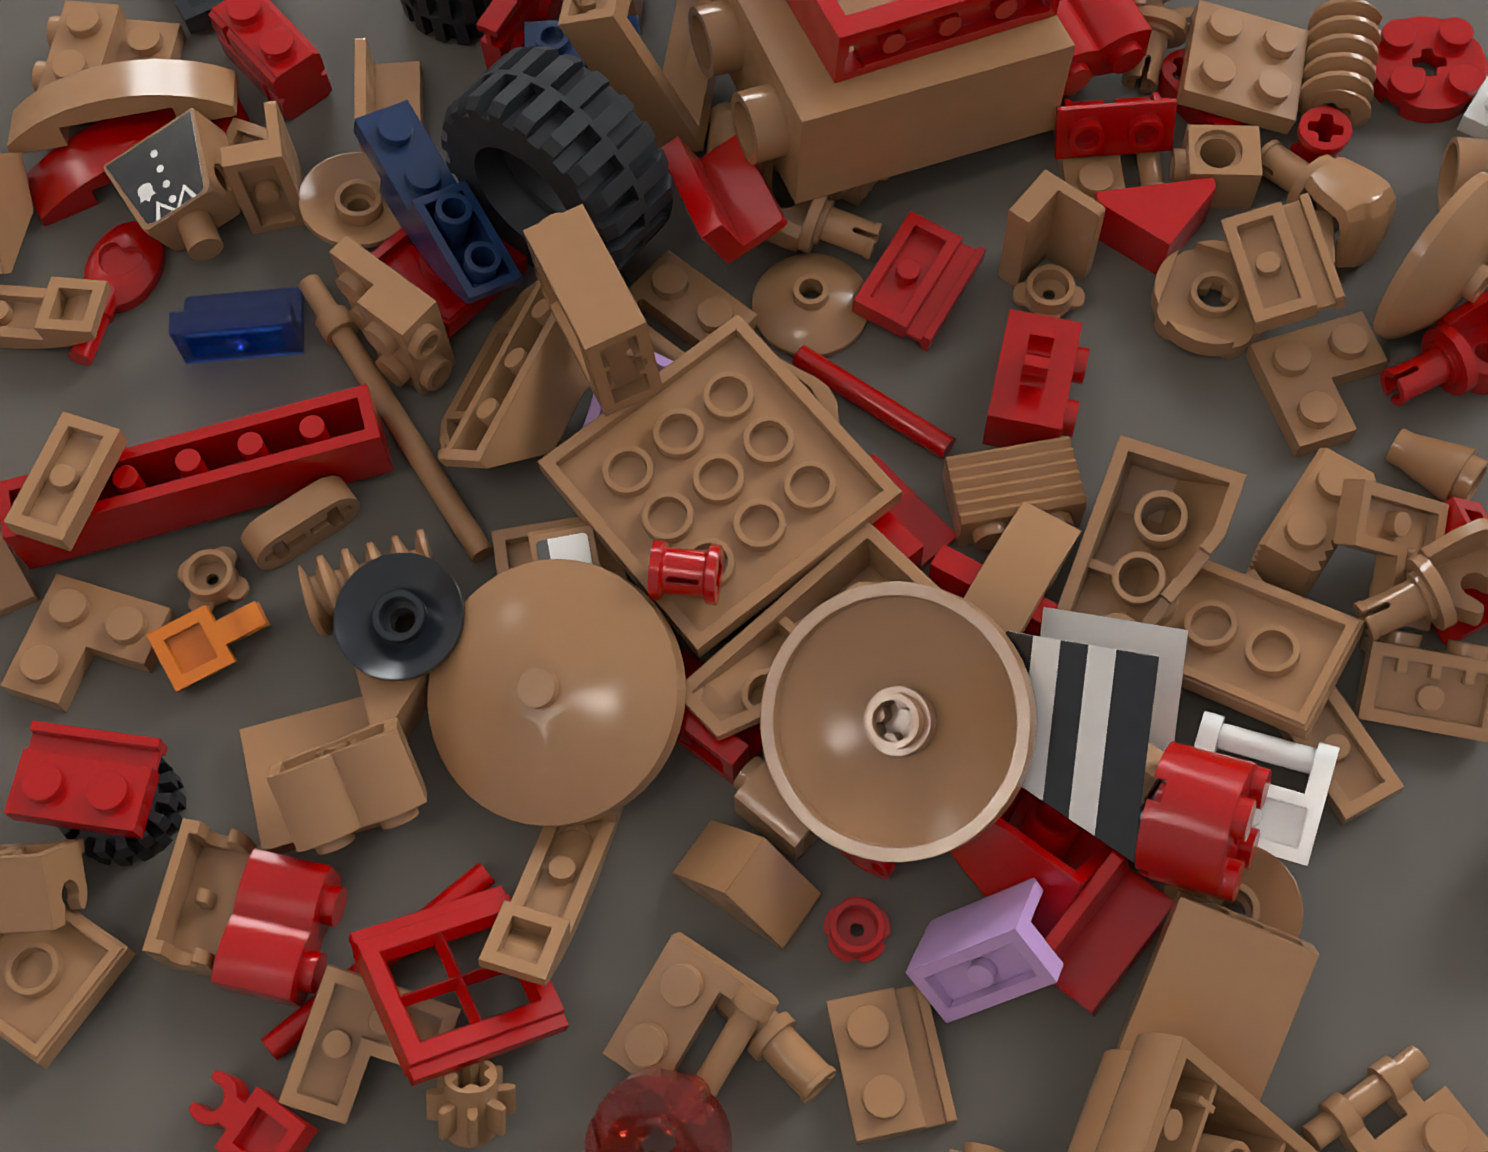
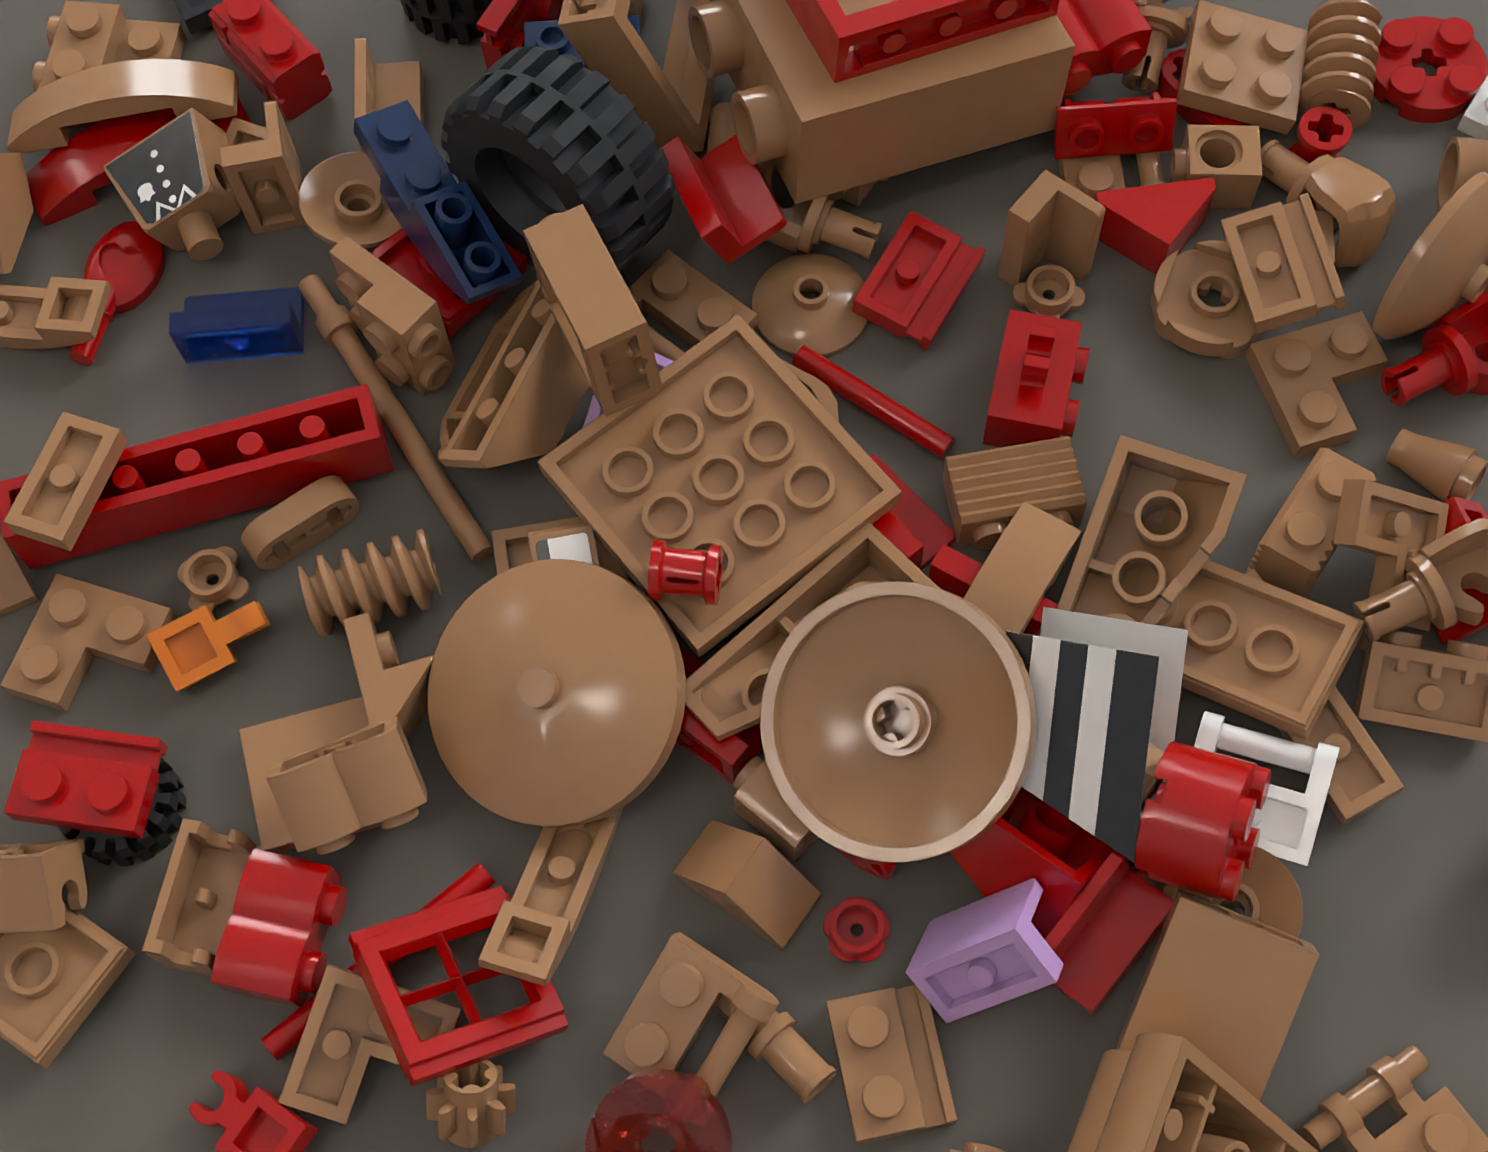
(379, 596): black dish -> none

